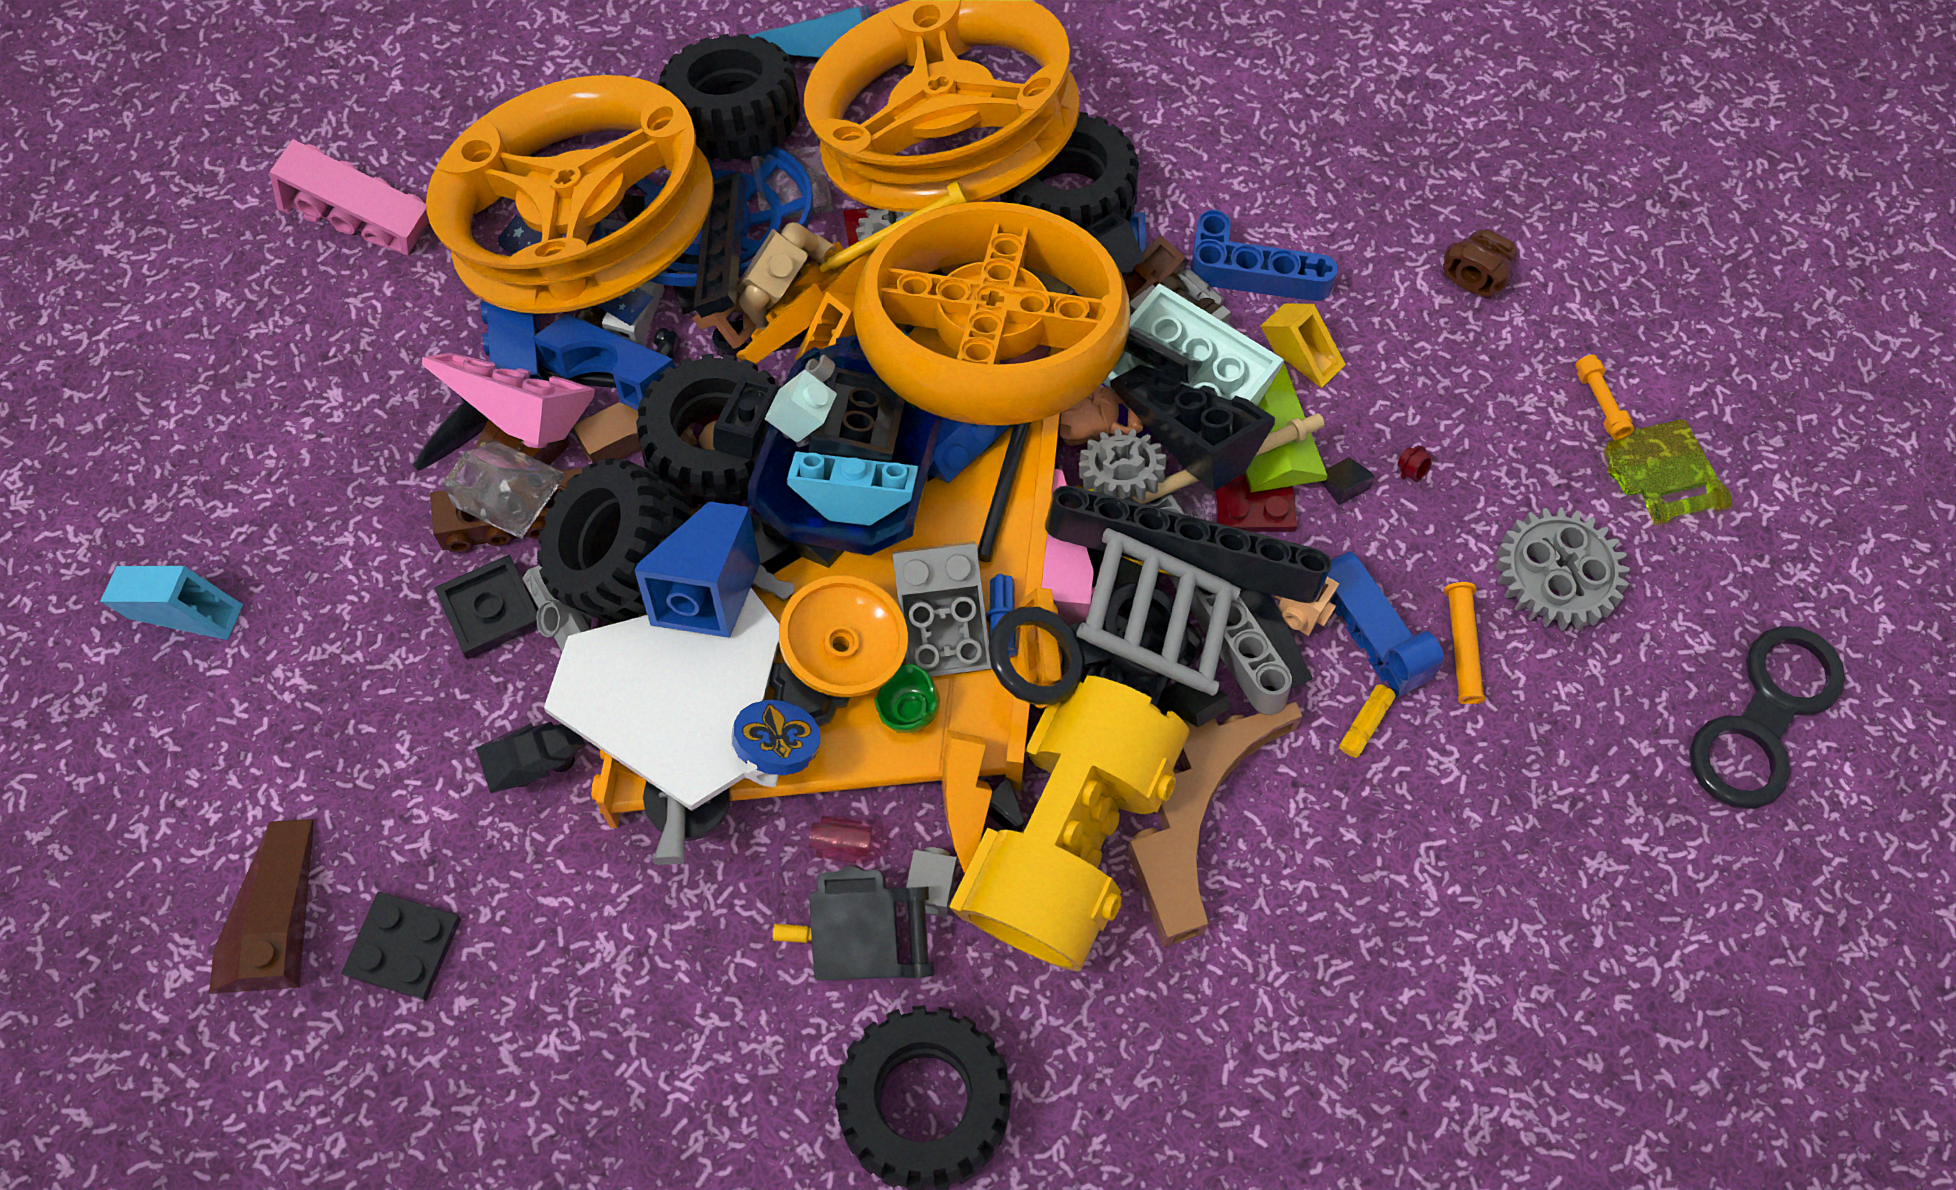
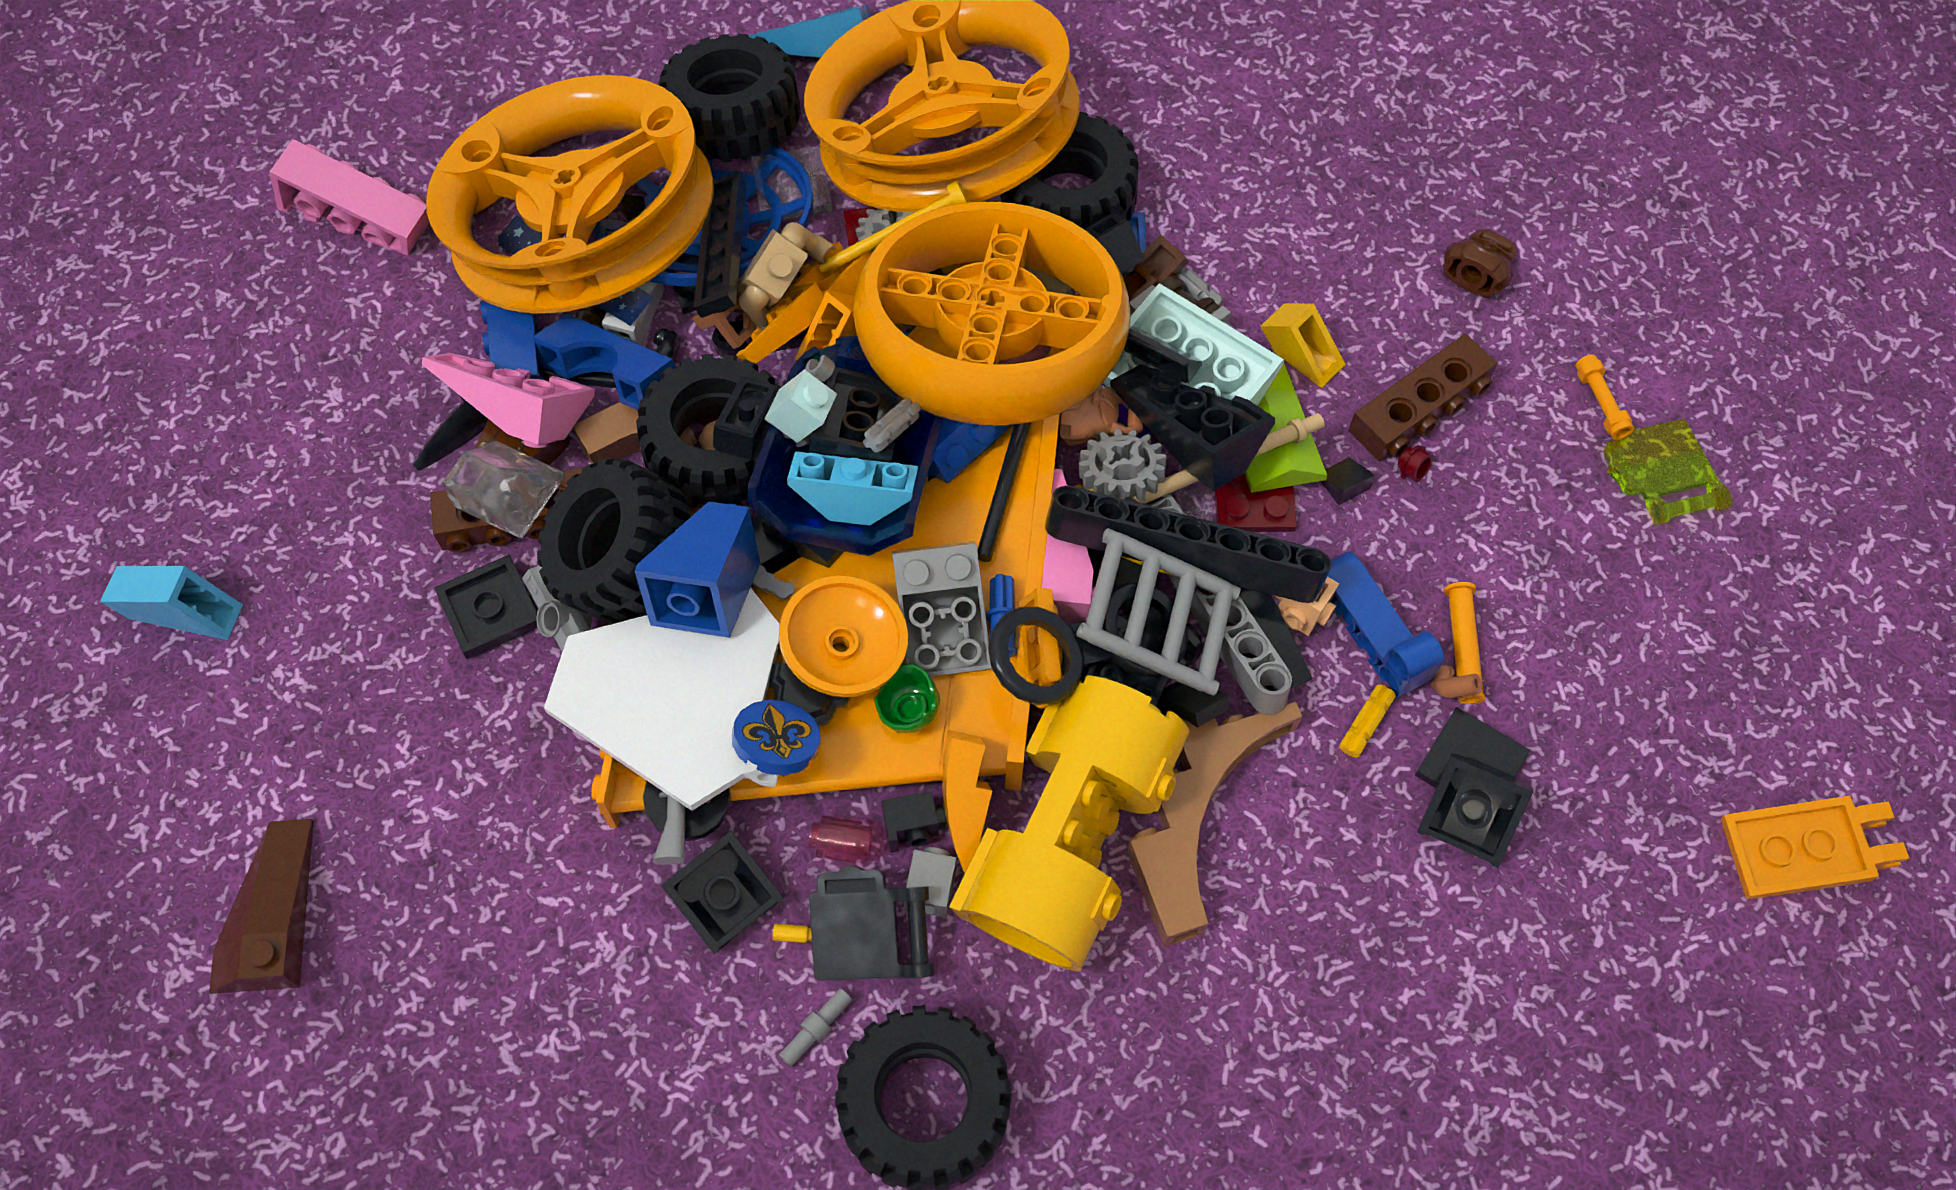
(401, 946): black plate -> none
(528, 755): black connector -> none
(722, 892): none -> black slope
(815, 1027): none -> light grey bar
(891, 425): none -> light grey axle
(912, 820): none -> black brick
(1005, 808): black slope -> none
(1258, 267): blue beam -> none
(1453, 687): none -> nougat arm
(1459, 361): none -> reddish brown brick
(1472, 739): none -> black tile
(1476, 808): none -> black slope
(1562, 569): light grey gear -> none
(1767, 717): black bar -> none
(1809, 846): none -> light orange tile

